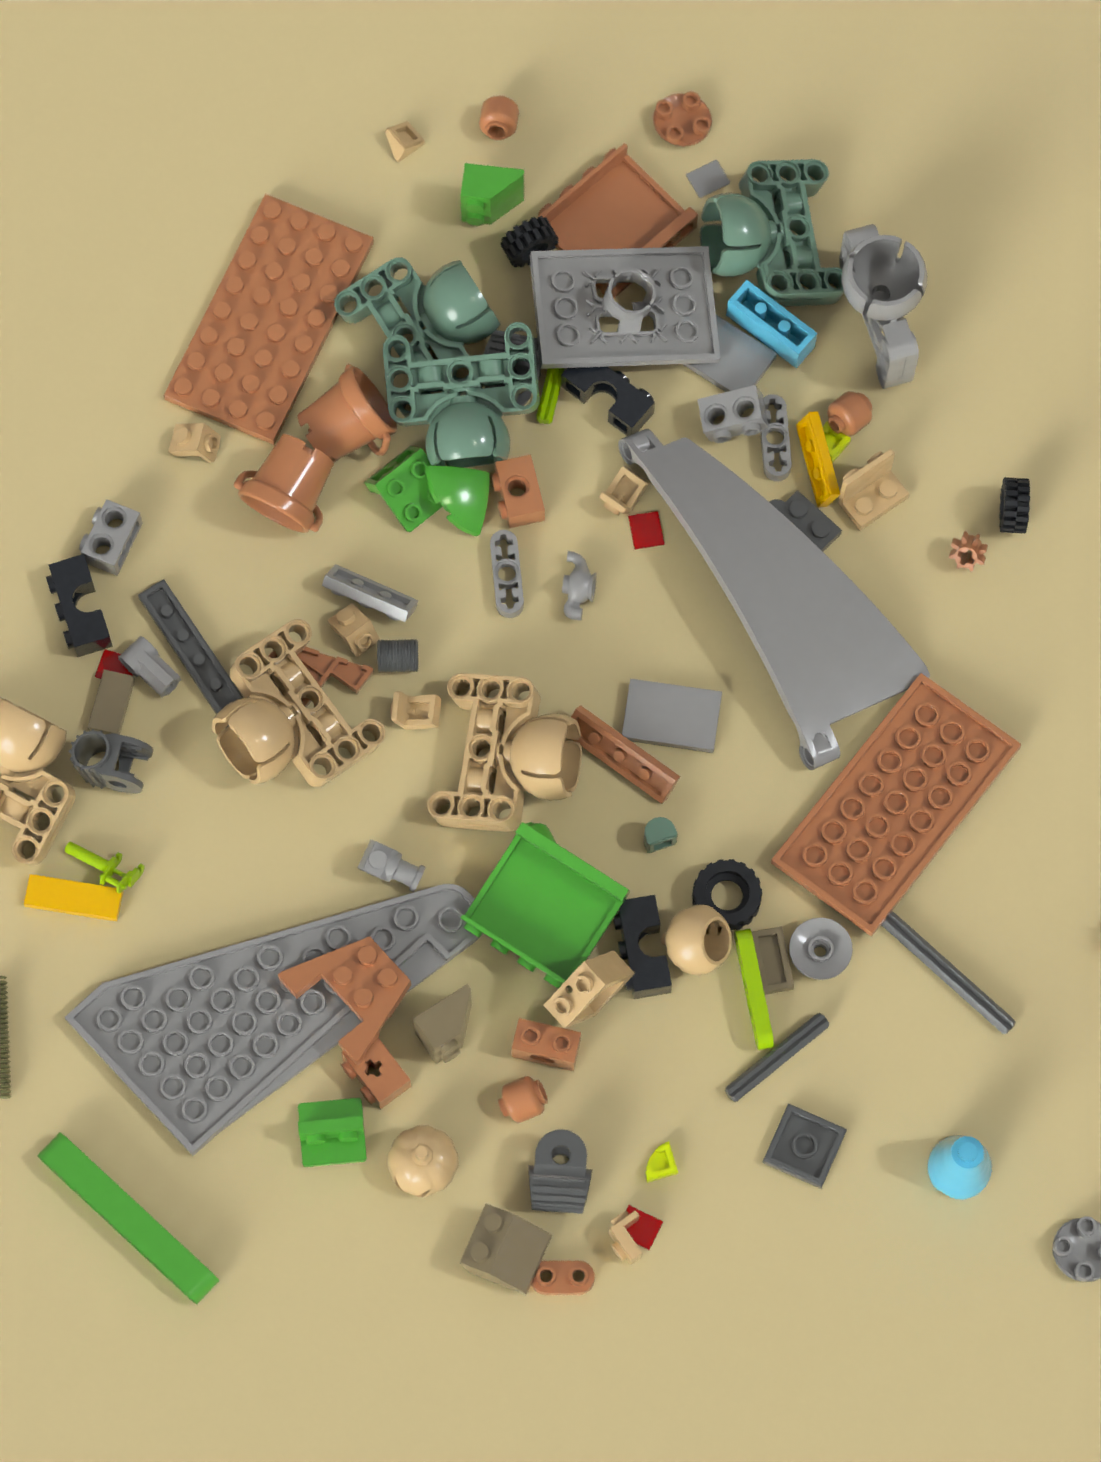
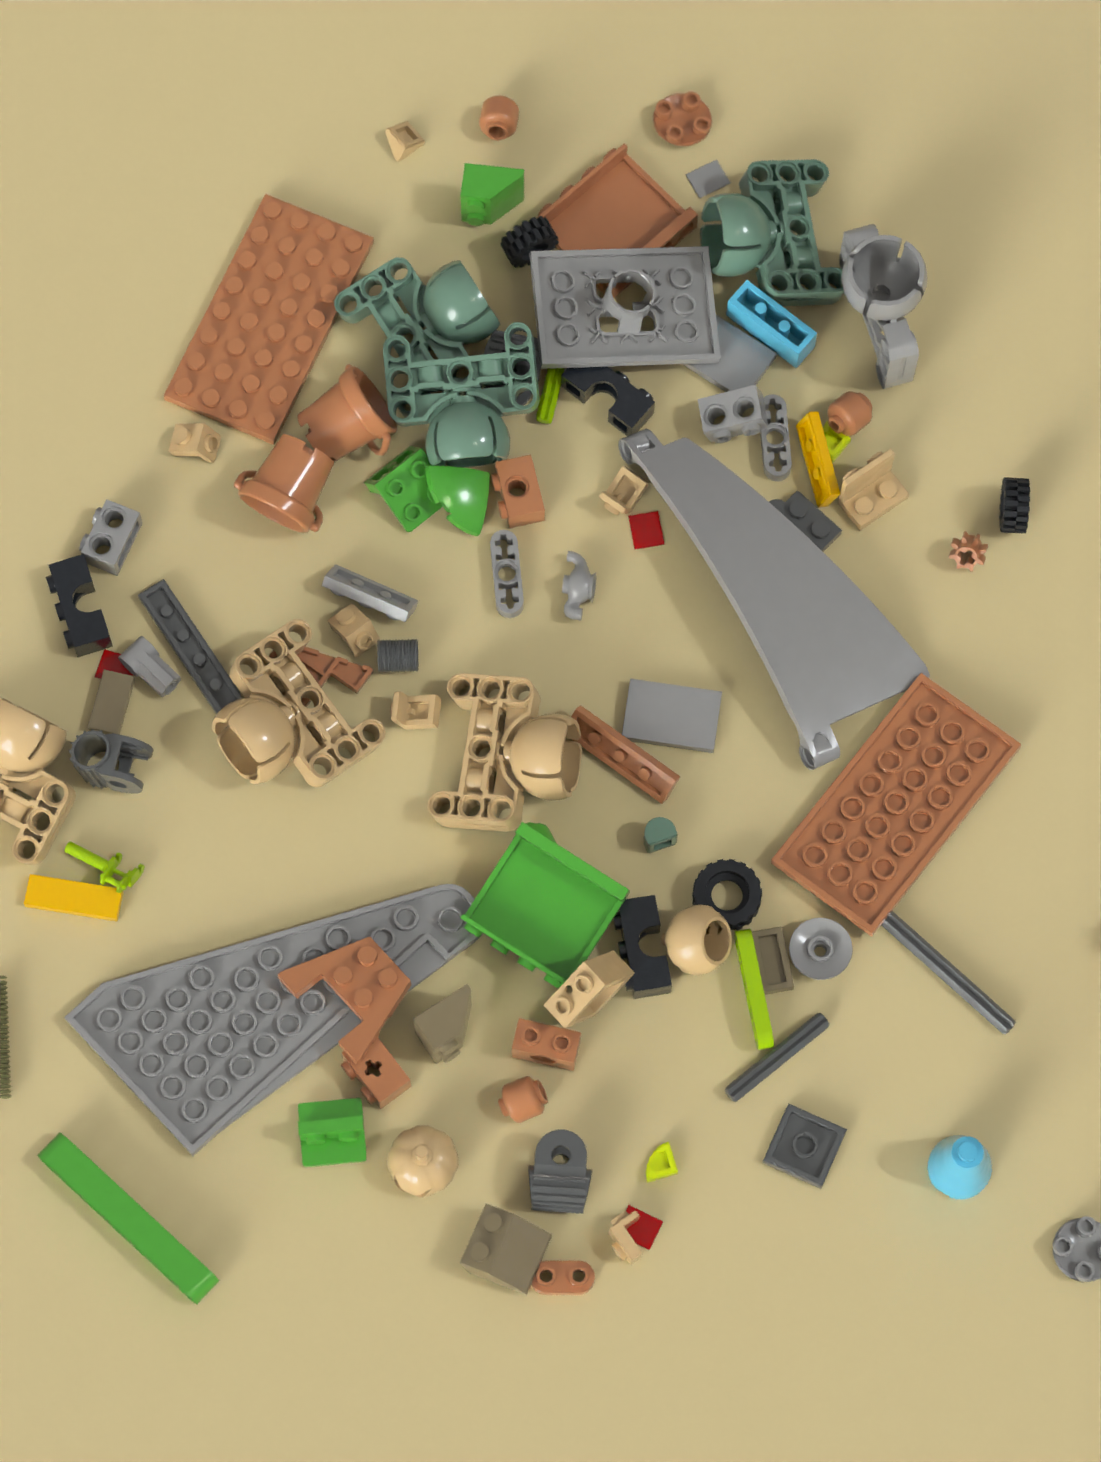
(387, 865): light grey connector -> none

